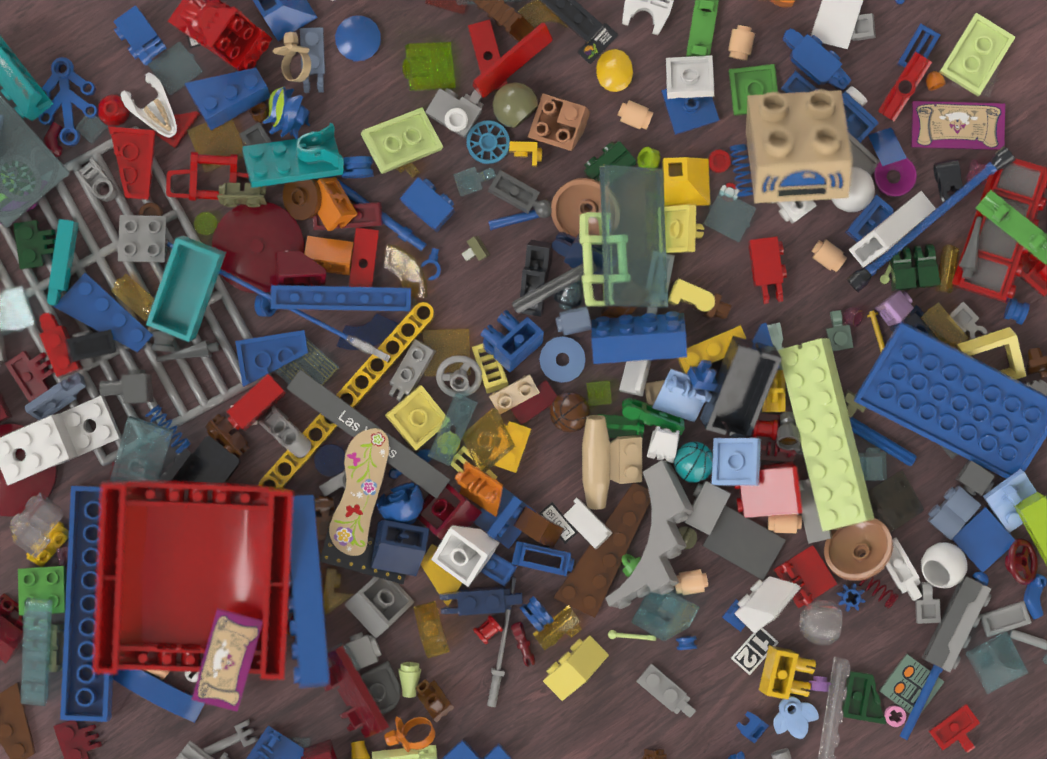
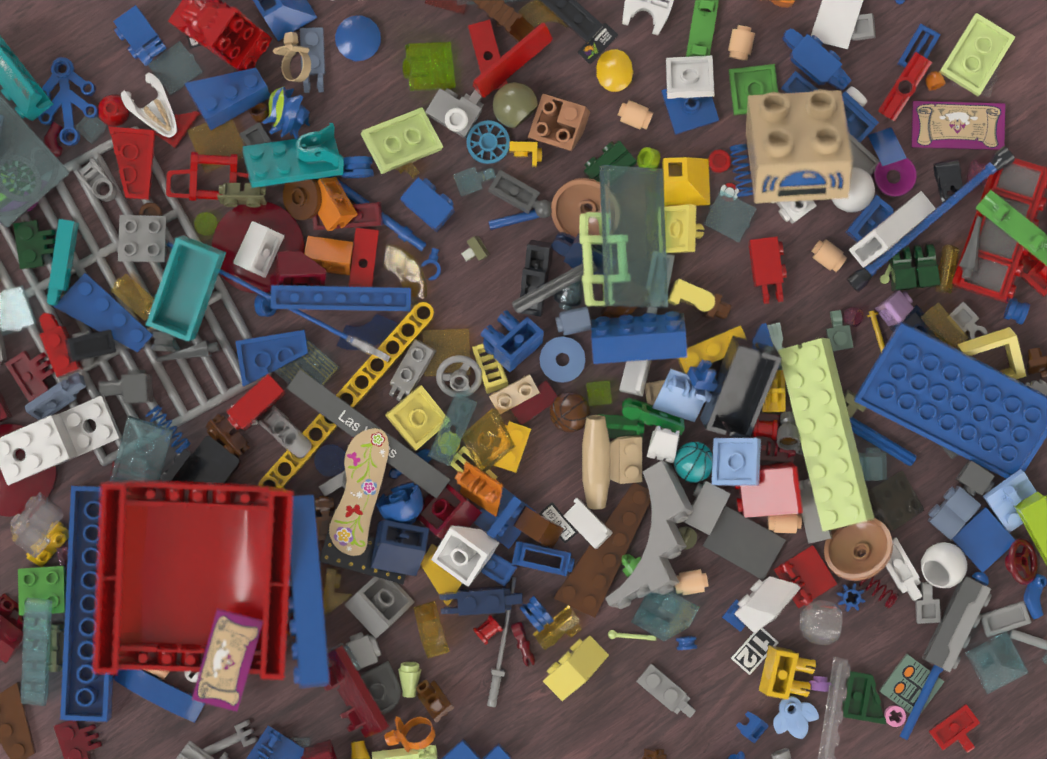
(258, 249): none -> white panel

